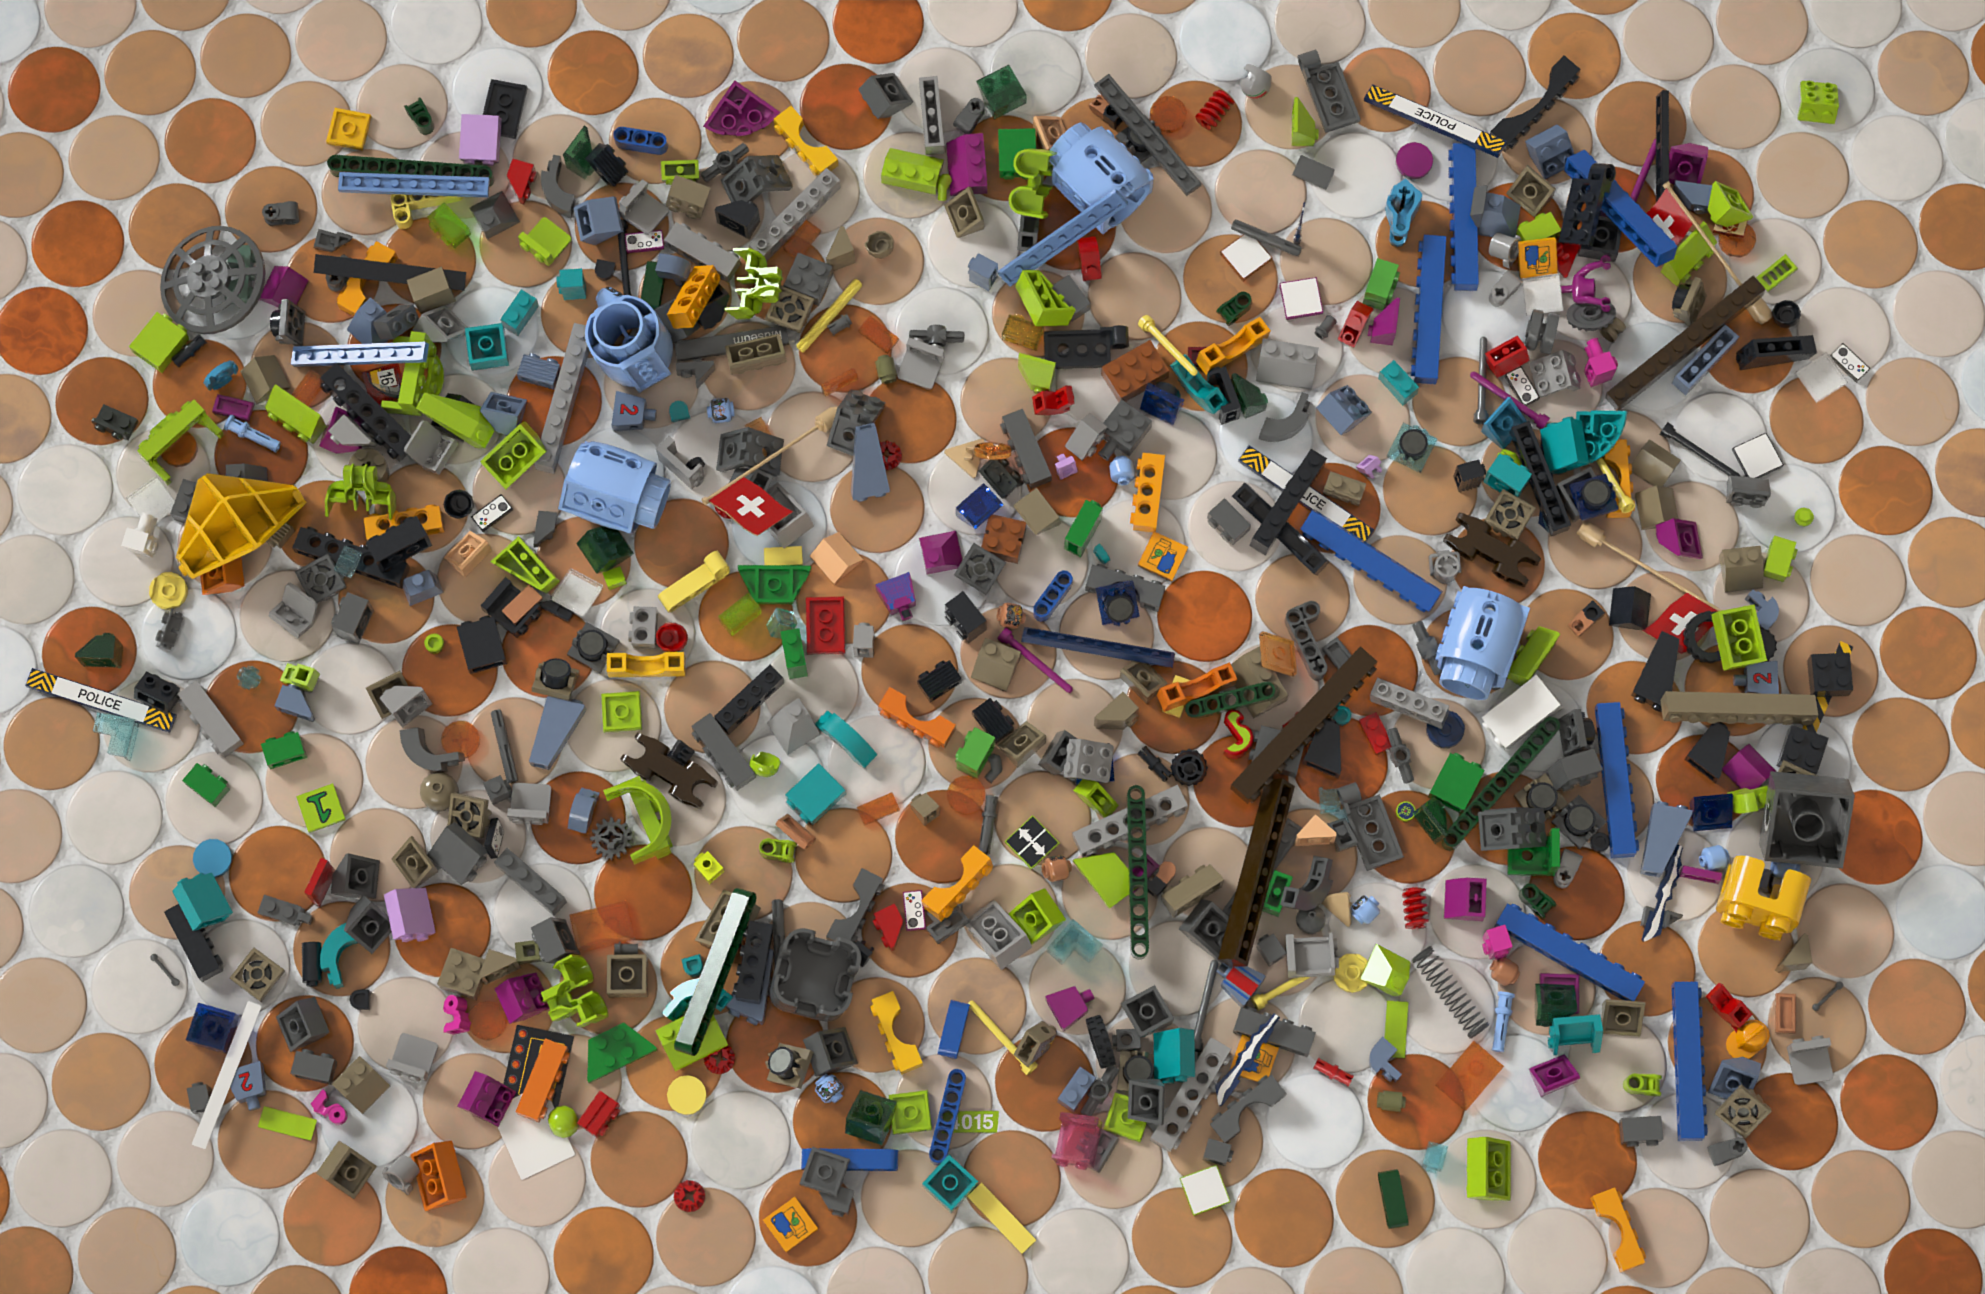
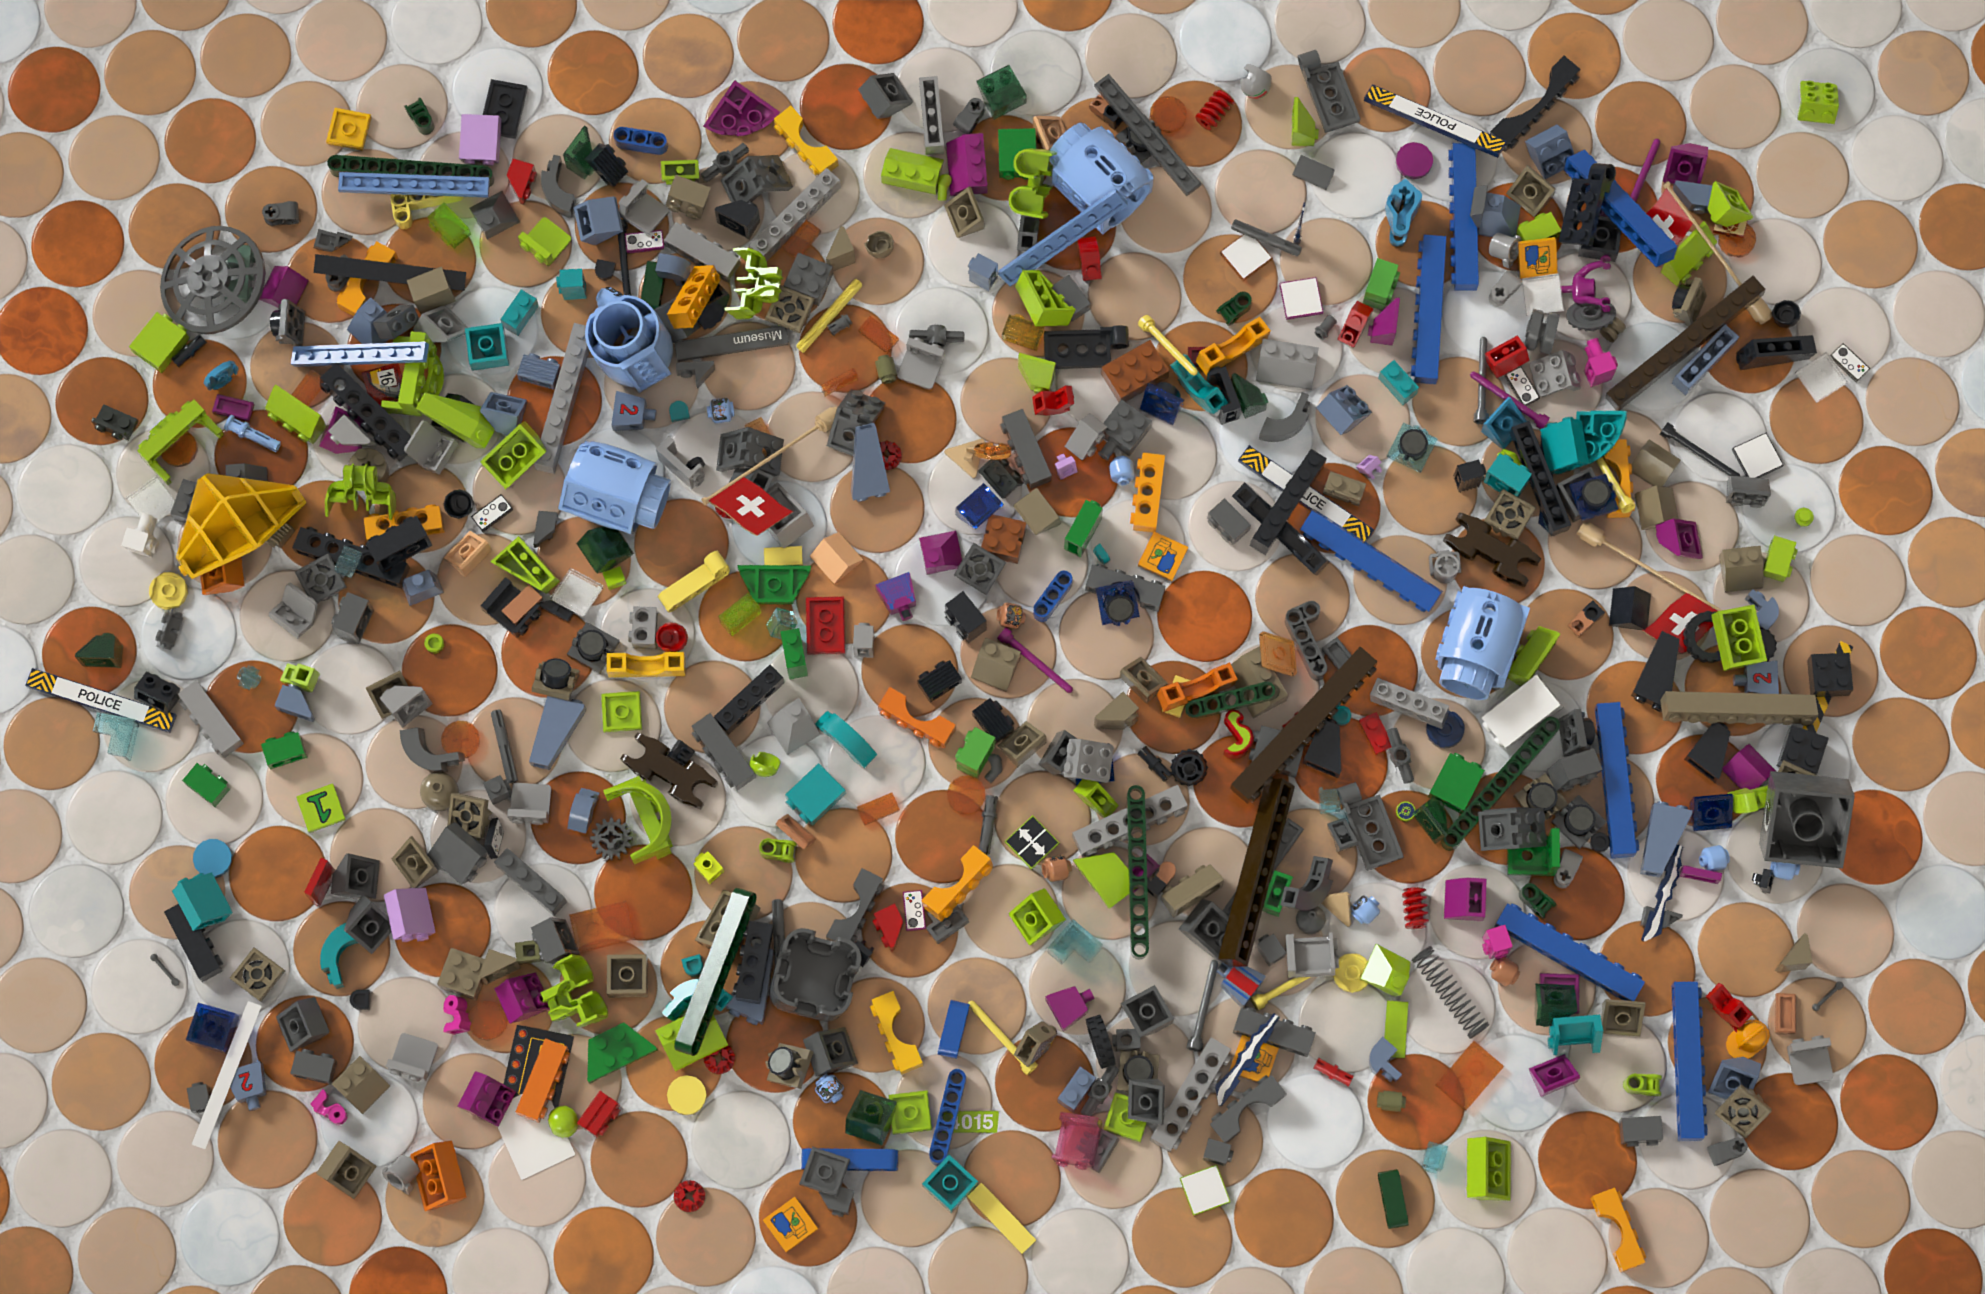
(262, 375): dark tan slope -> none
(283, 911): dark grey hinge -> none
(287, 1123): lime sticker -> none
(311, 963): black brick -> none
(481, 644): black brick -> none
(625, 949): dark grey pin -> none
(755, 354): dark tan slope -> none
(925, 808): dark tan slope -> none
(998, 934): light grey slope -> none
(1098, 647): dark blue tile -> none
(1174, 1055): teal brick -> none
(1315, 833): light nougat slope -> none
(1427, 646): dark grey axle -> none
(1503, 1012): light blue pin -> none
(1565, 257): red piece -> none
(1662, 141): black tile -> none
(1741, 902): yellow piece -> none
(1789, 264): lime slope -> none

